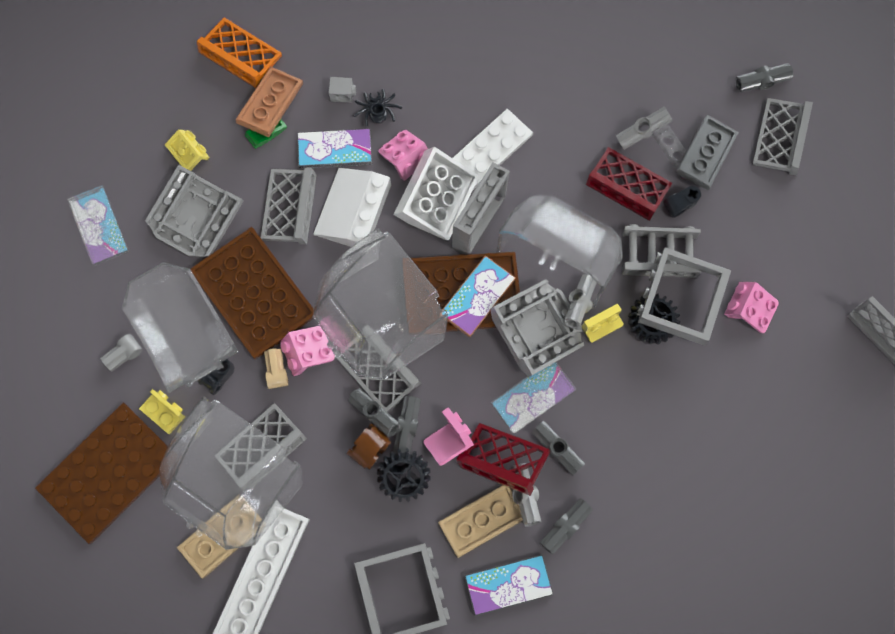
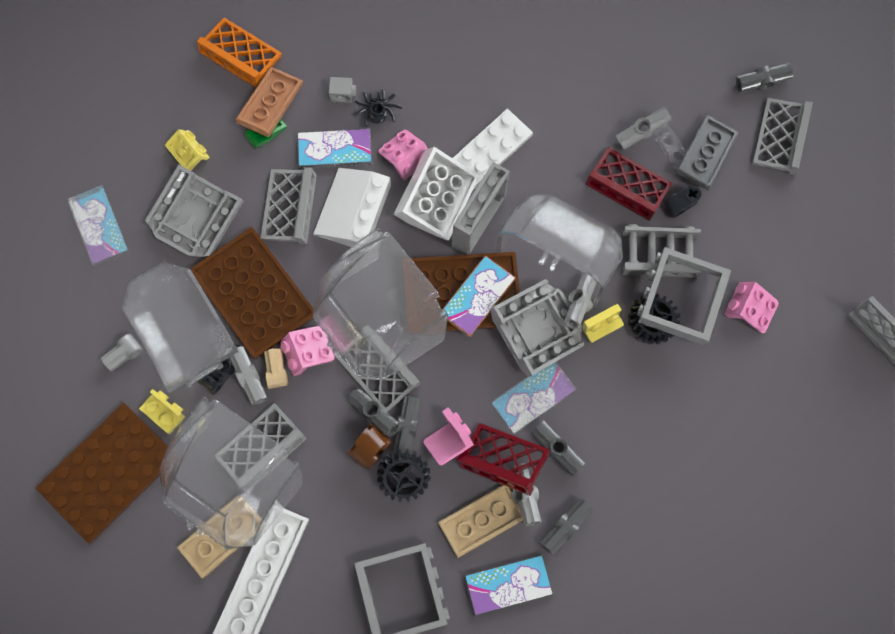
(248, 377): none -> light grey piece

